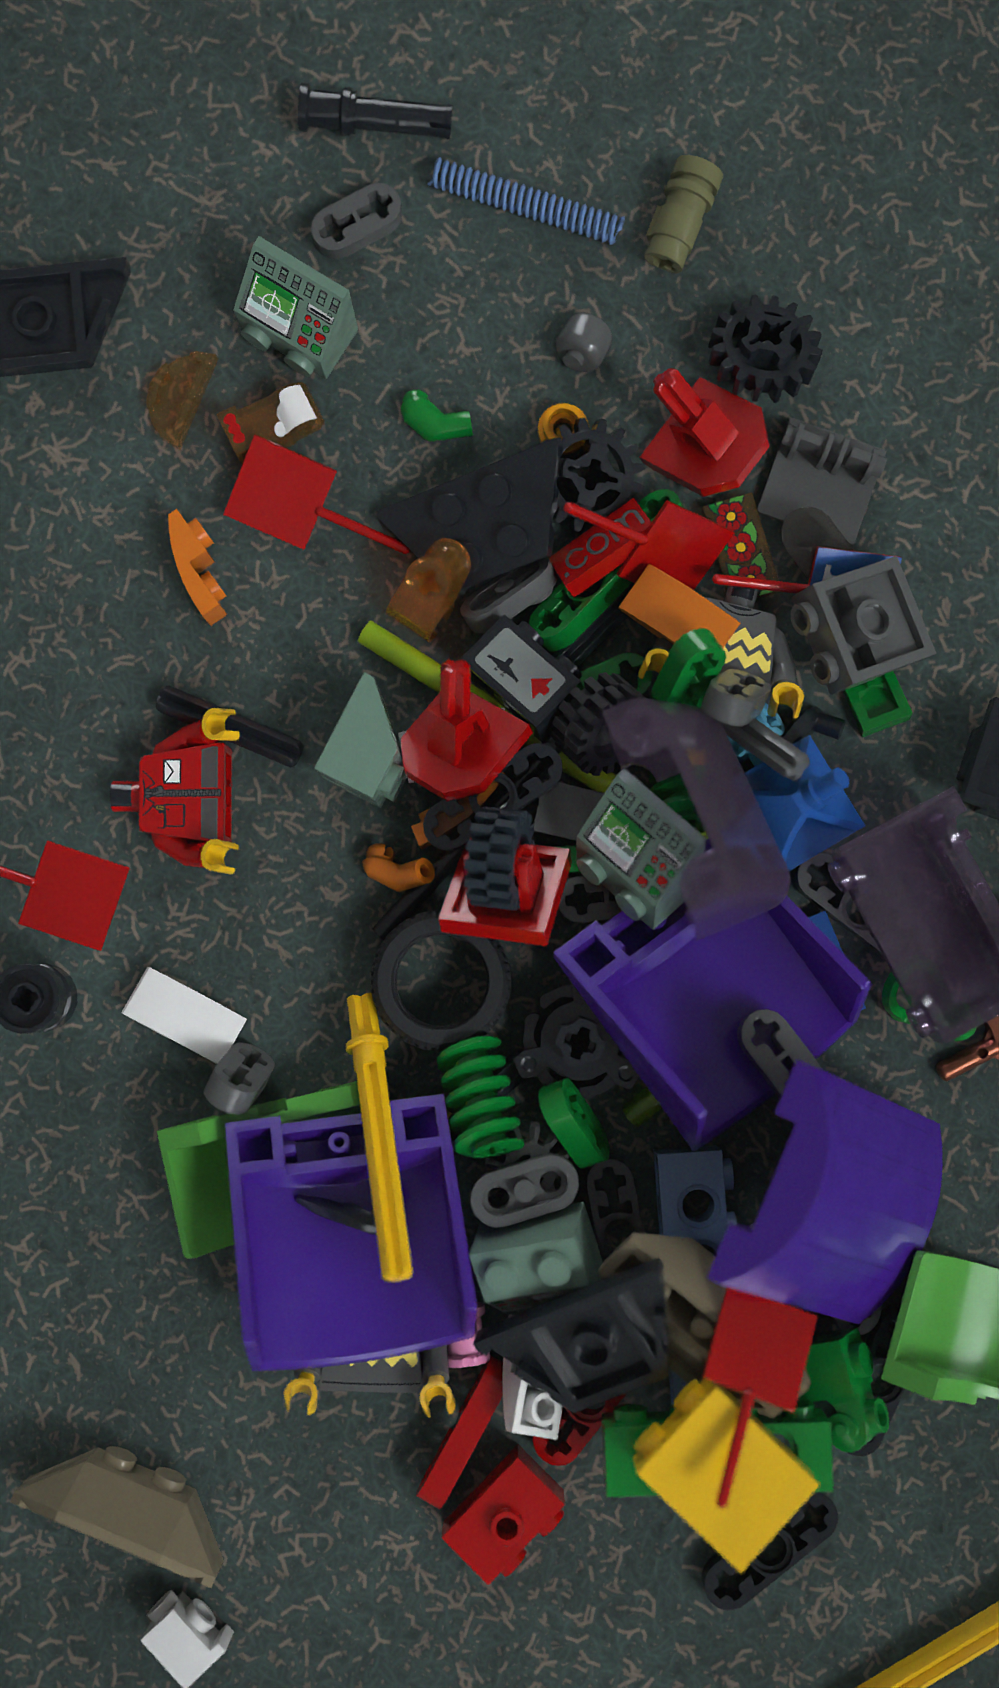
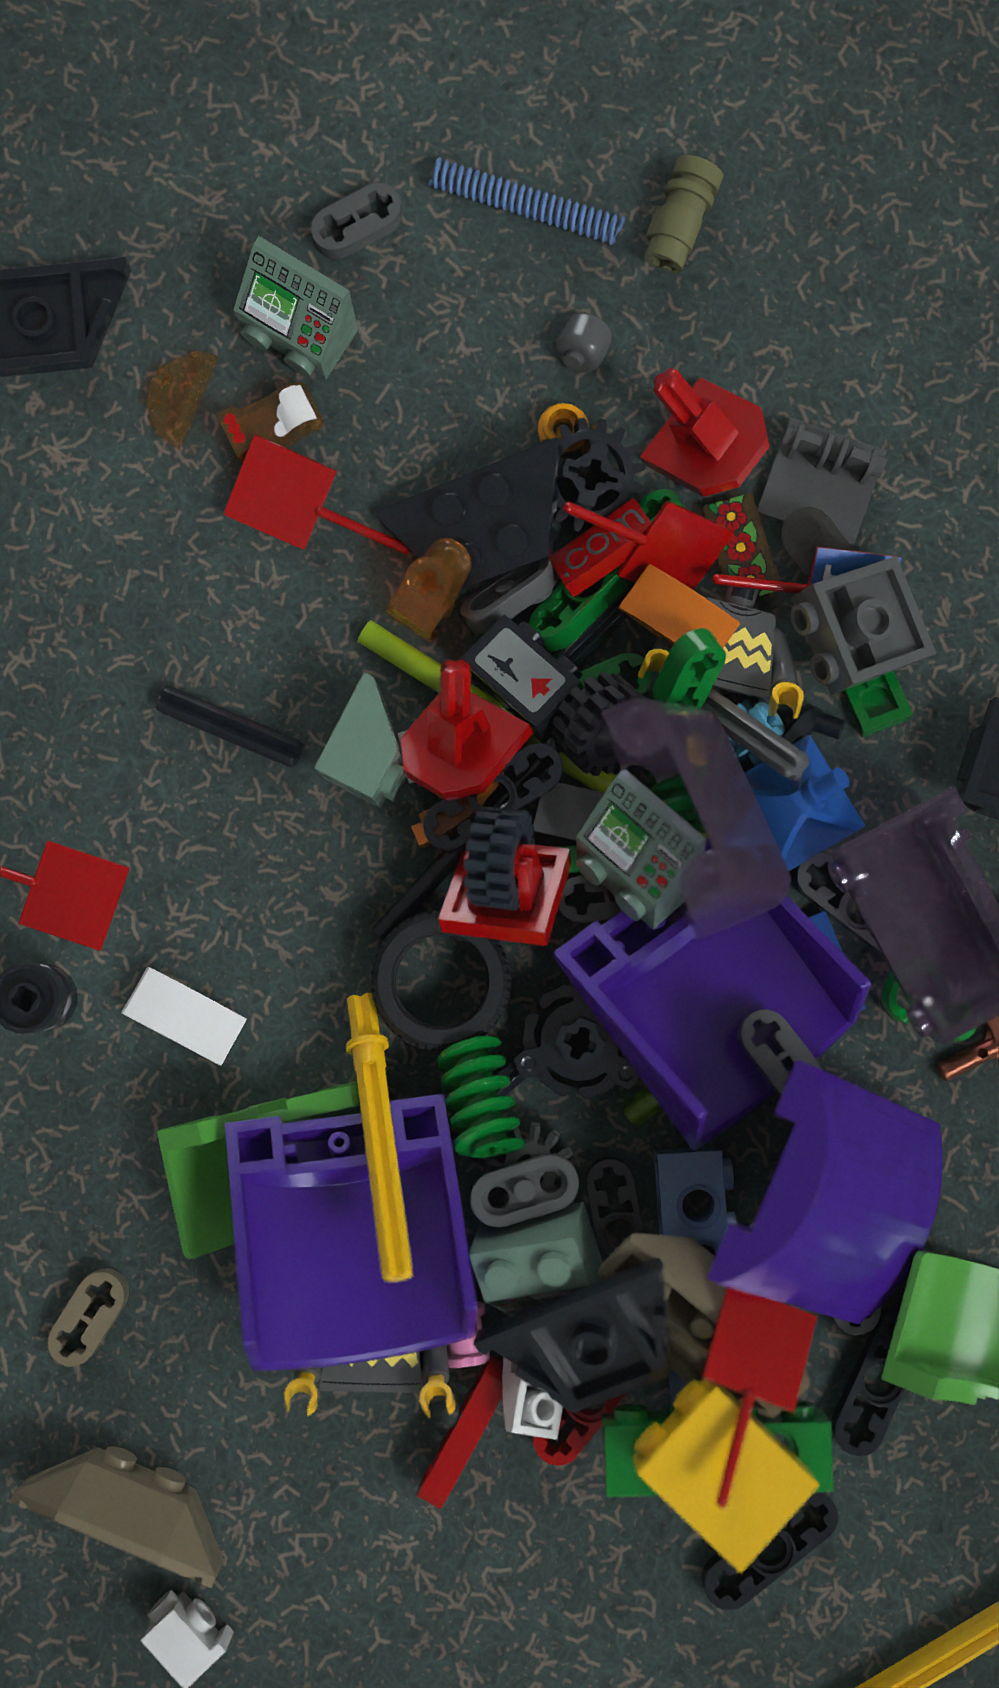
(78, 1310): none -> dark tan beam
(186, 793): red torso -> none
(191, 557): orange slope -> none
(239, 1078): dark grey beam -> none
(343, 1213): black bar -> none
(350, 112): black pin -> none
(399, 877): orange arm -> none
(430, 422): green arm -> none
(504, 1515): red brick -> none
(574, 1123): green beam -> none
(735, 697): dark grey beam -> none
(765, 348): black gear -> none
(842, 1375): green brick -> none

